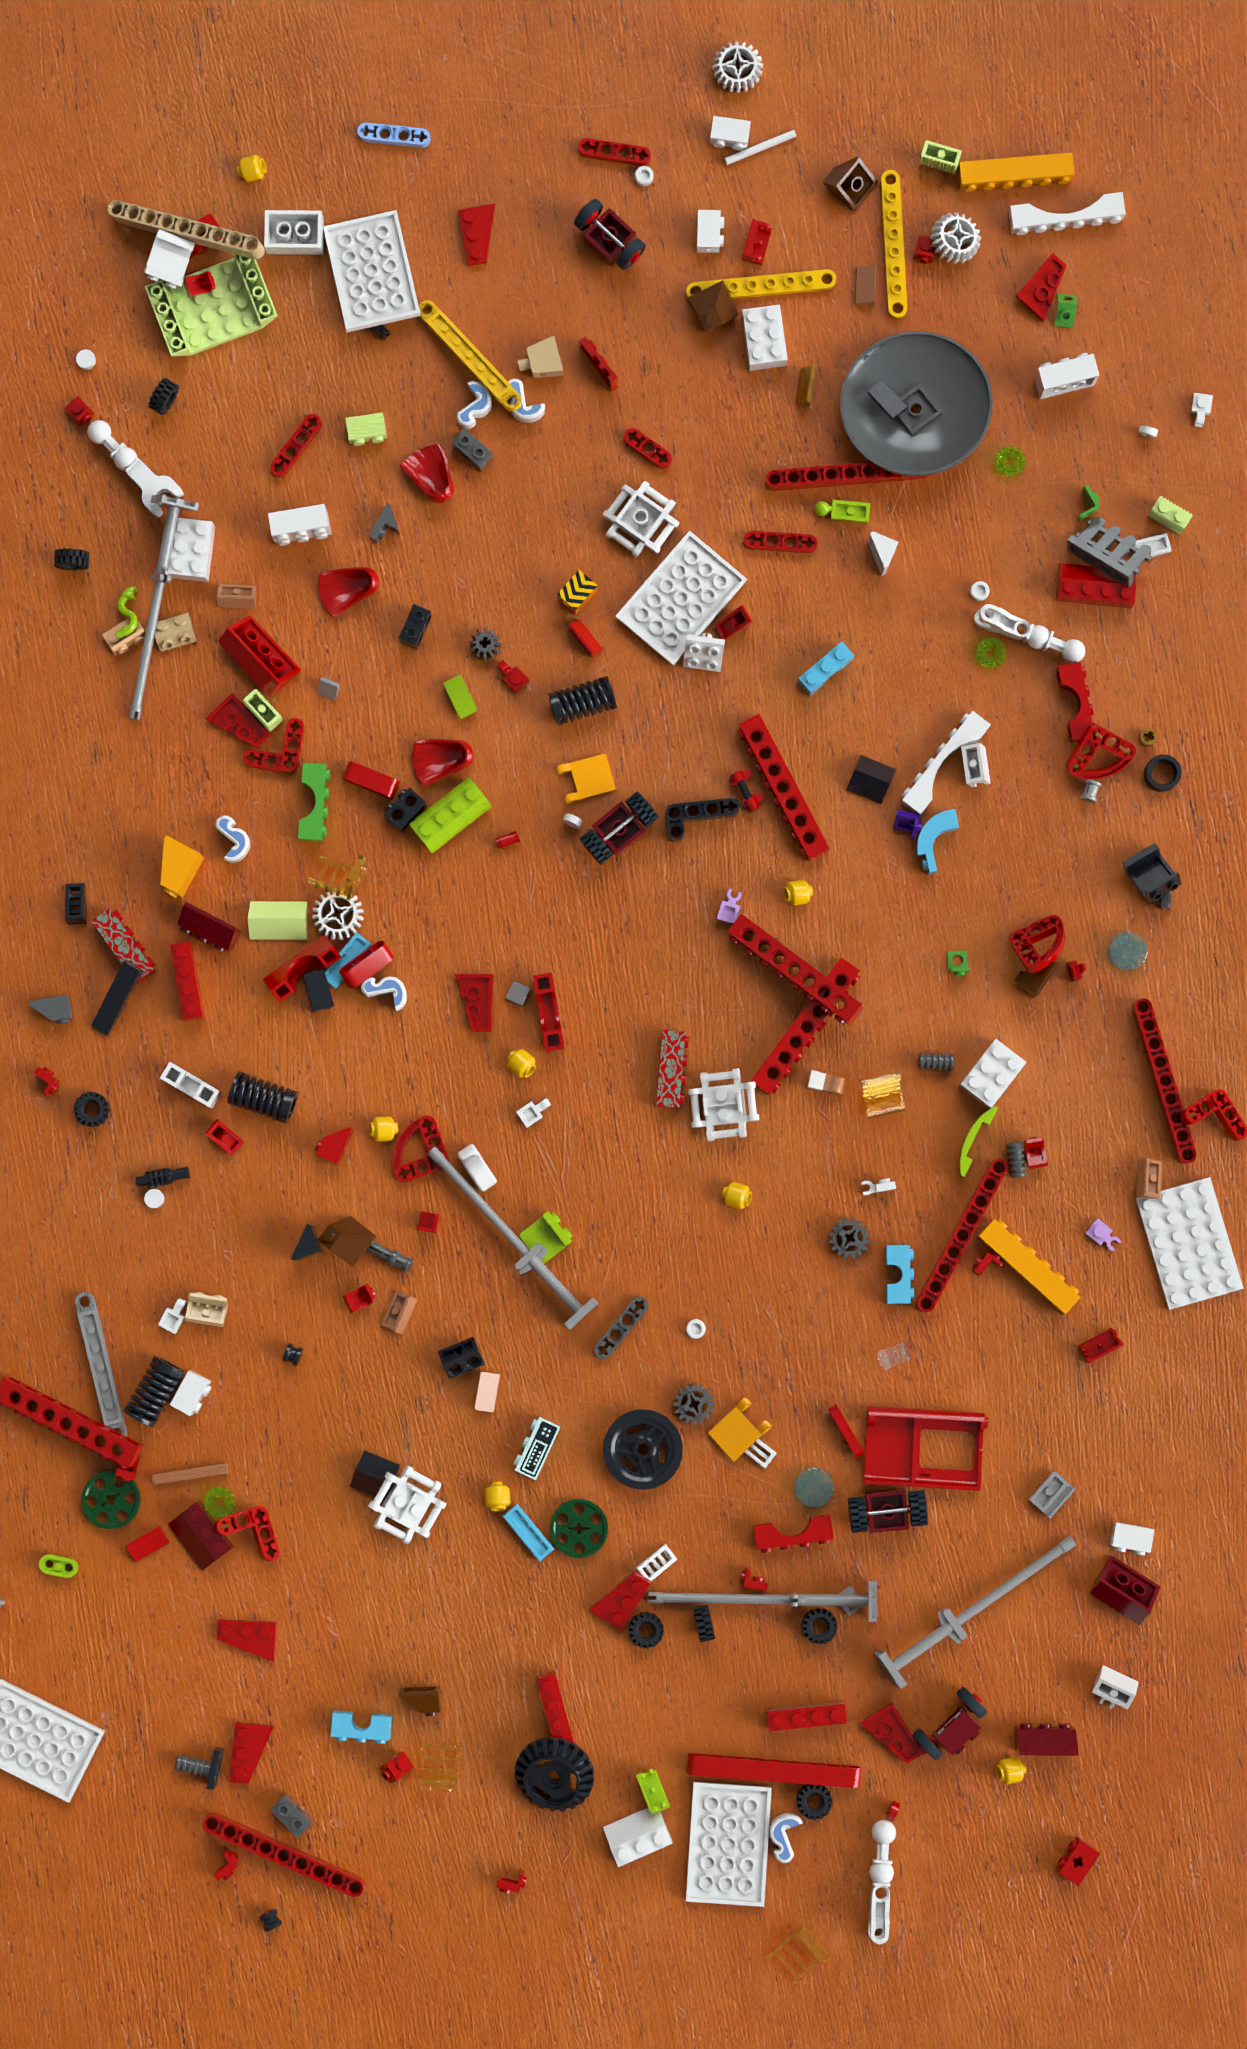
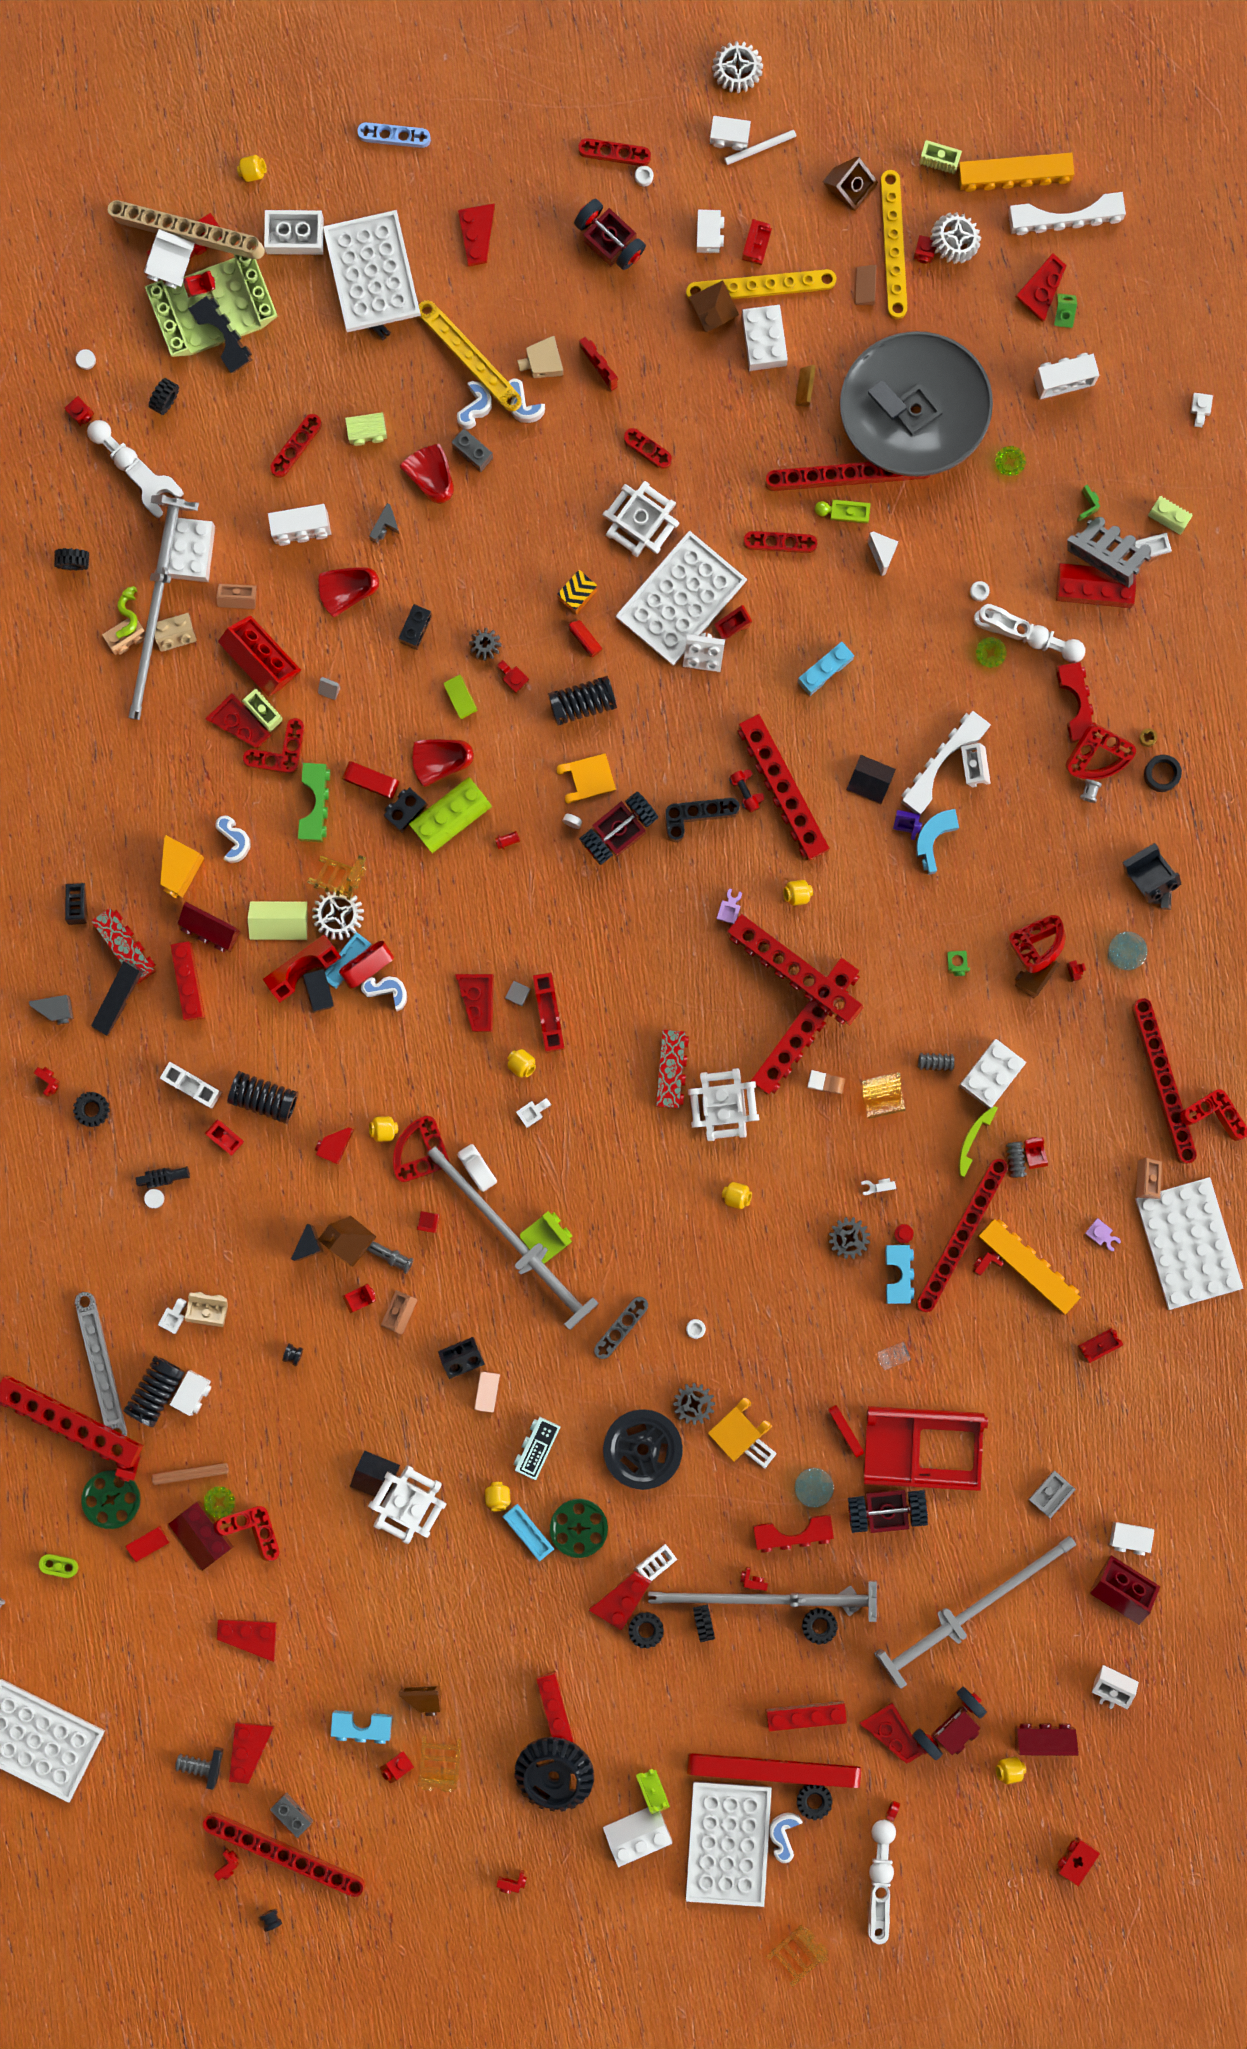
(235, 354): none -> black arch
(904, 1233): none -> red plate
(1147, 431): white tile -> none

